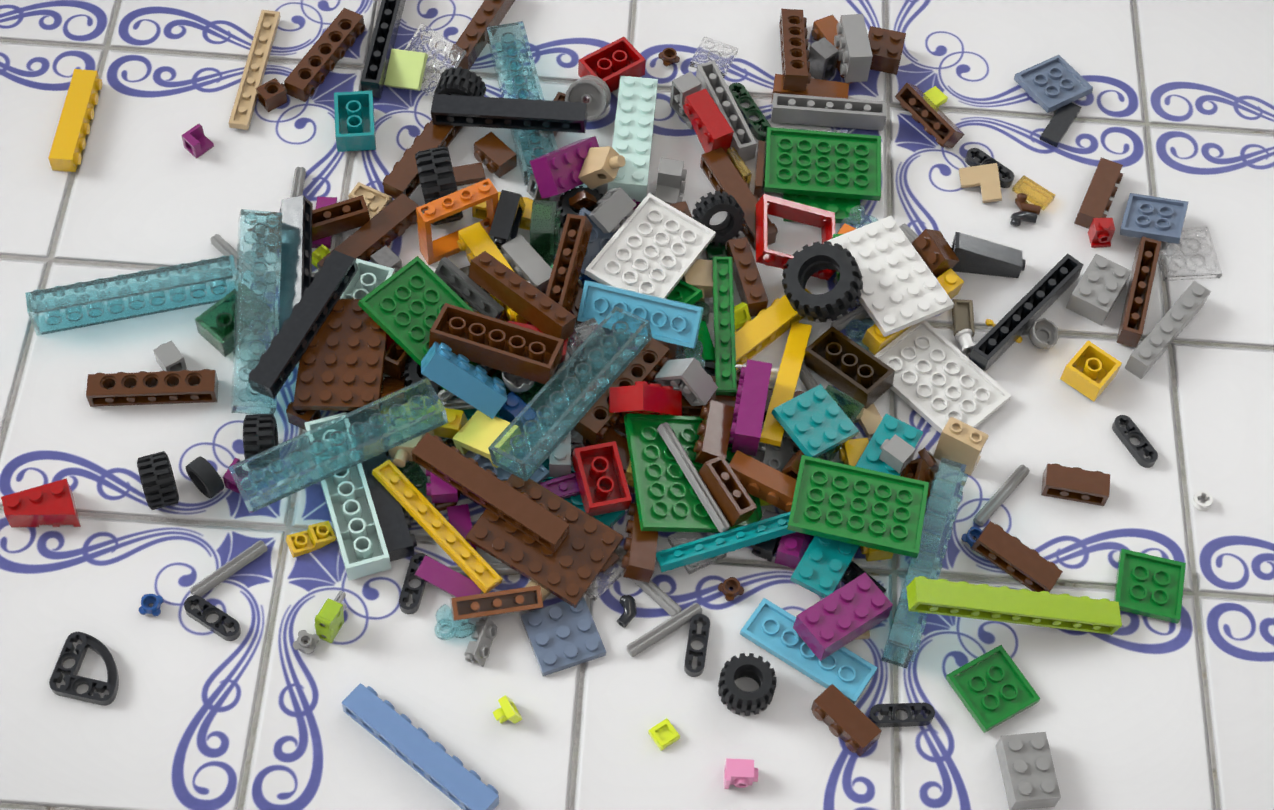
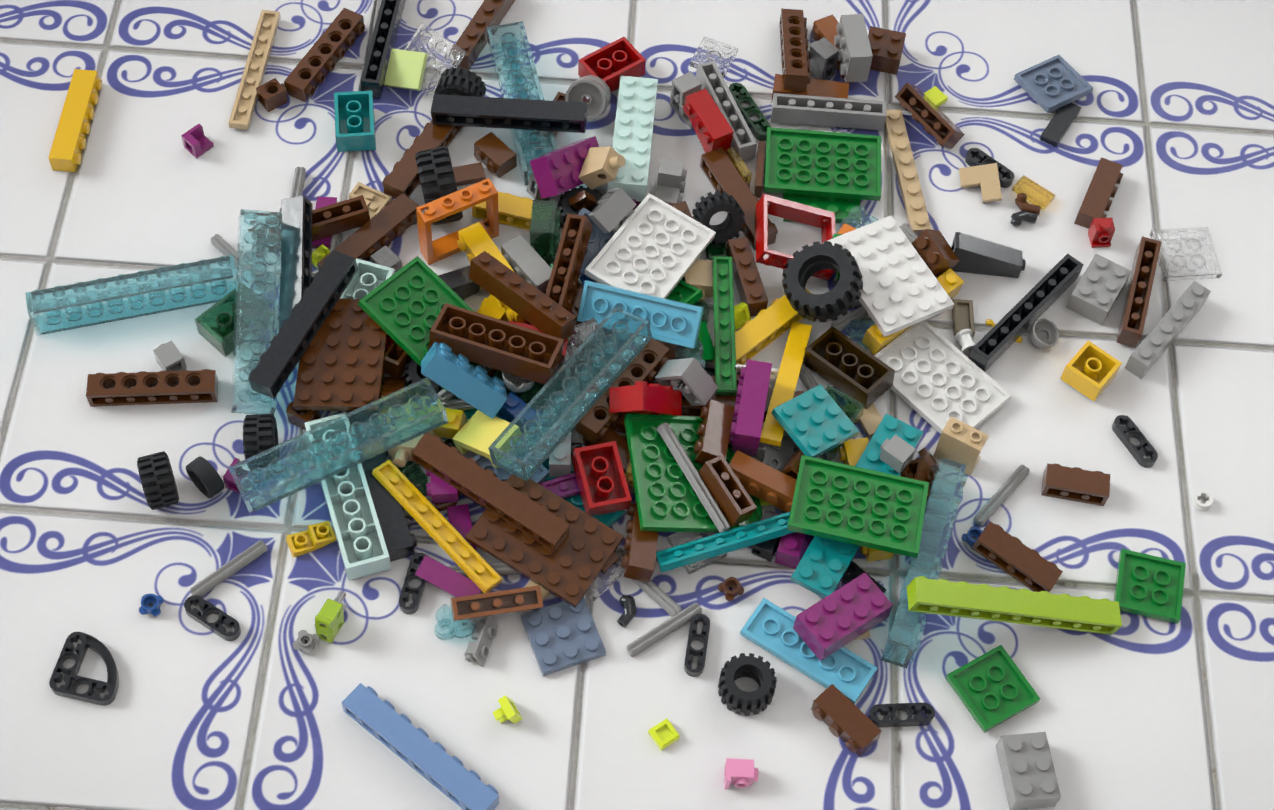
(42, 505): red wedge -> none
(468, 289): dark grey tile -> none
(507, 218): black window -> none
(669, 56): reddish brown plate -> none
(906, 171): none -> tan plate
(1154, 218): sand blue plate -> none

